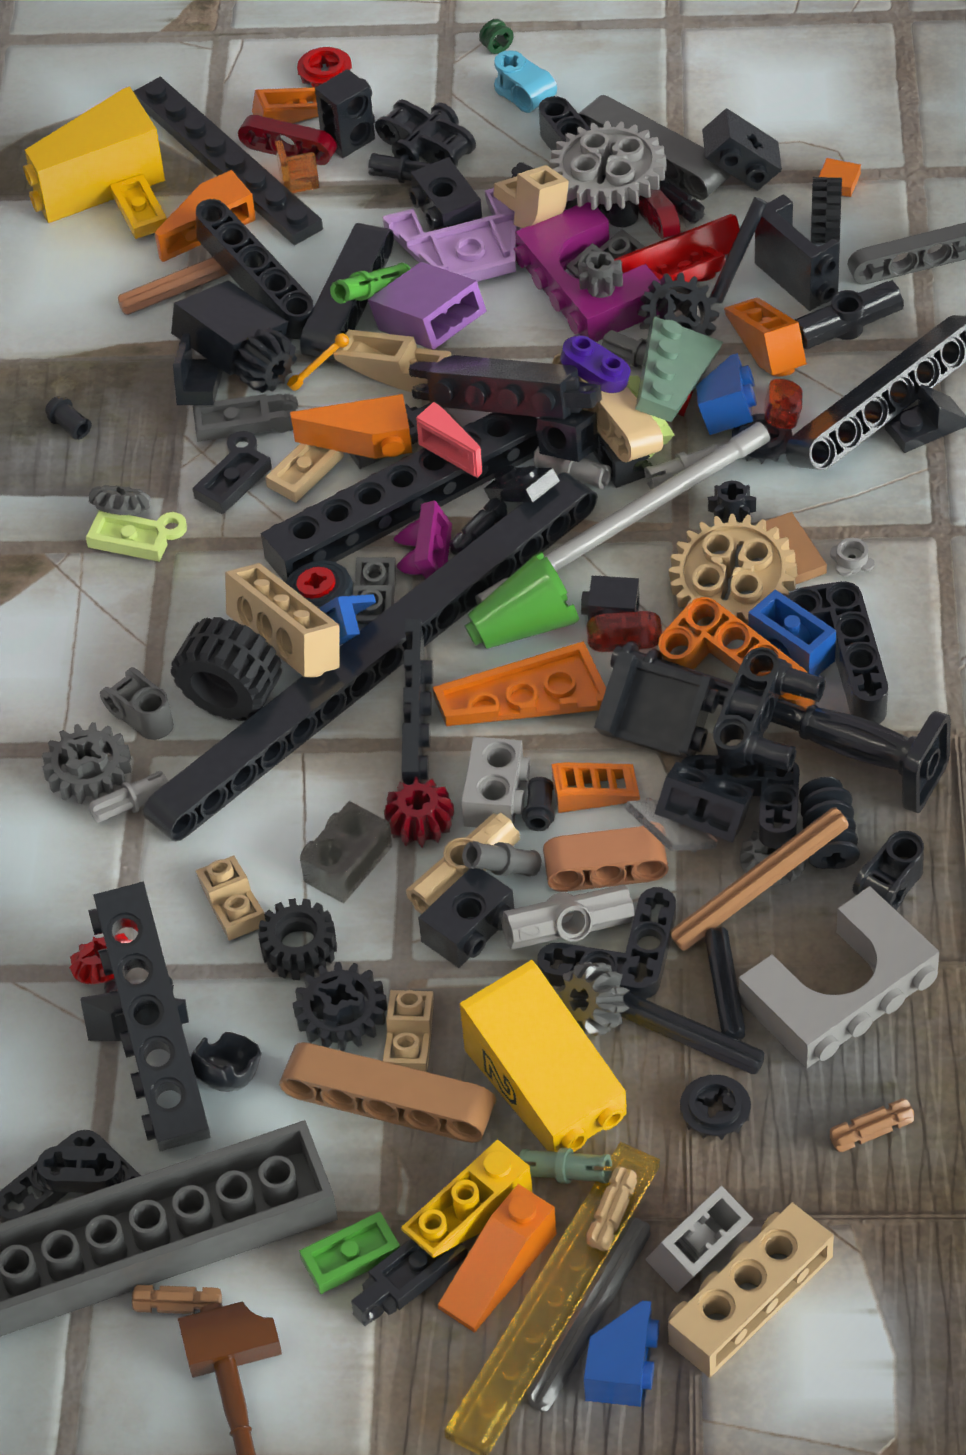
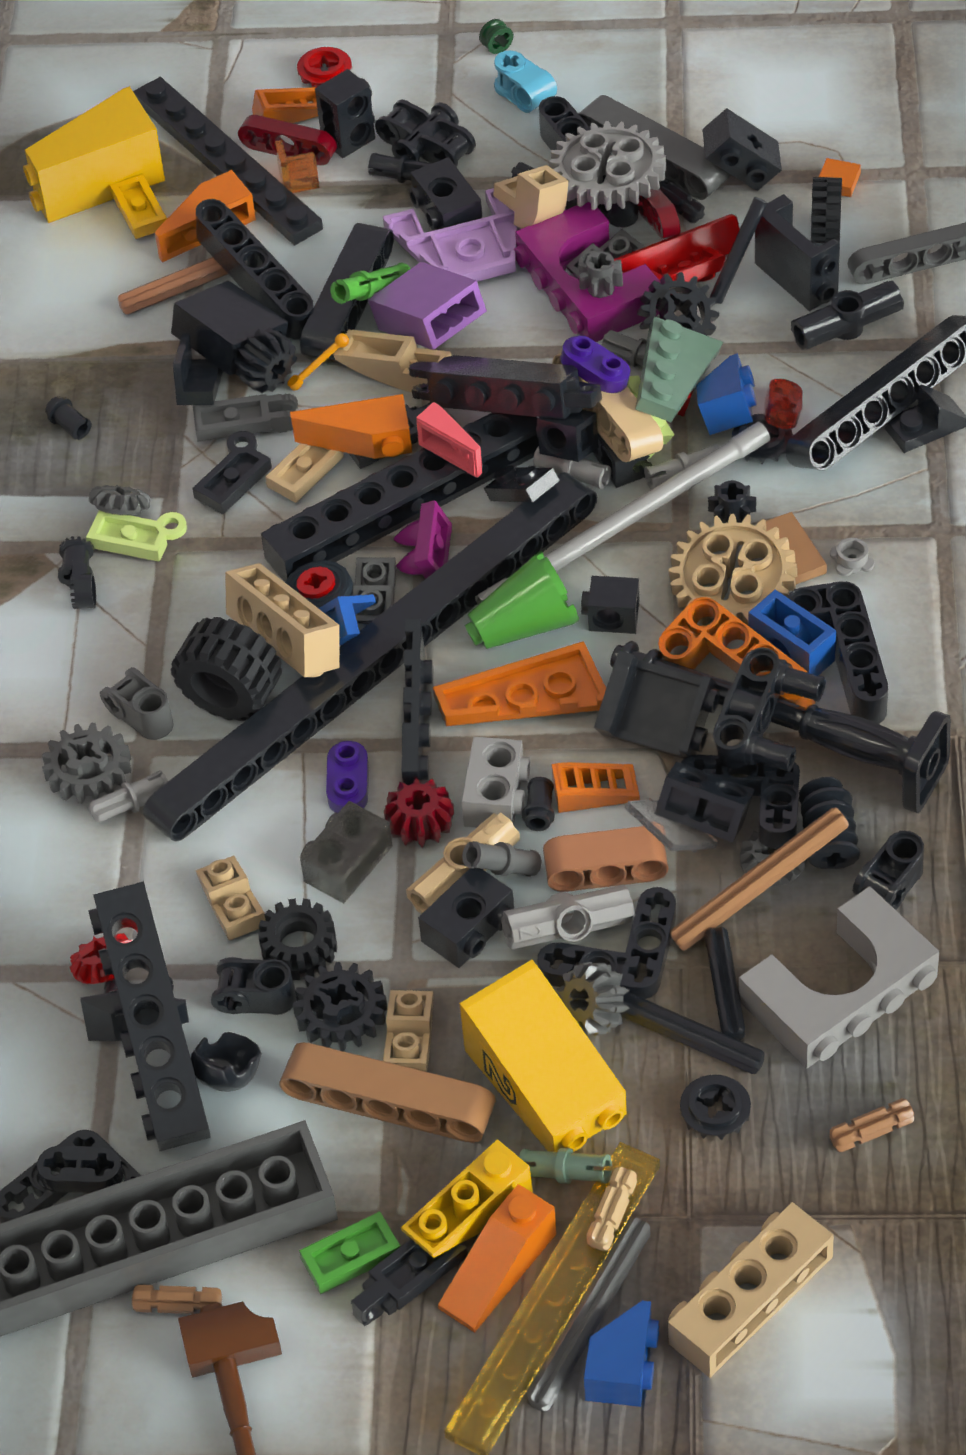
(76, 571): none -> black connector
(253, 986): none -> black piece
(347, 774): none -> dark purple plate
(479, 524): black axle -> none
(615, 629): clear red beam -> none
(699, 1239): light grey brick -> none
(768, 335): orange slope -> none

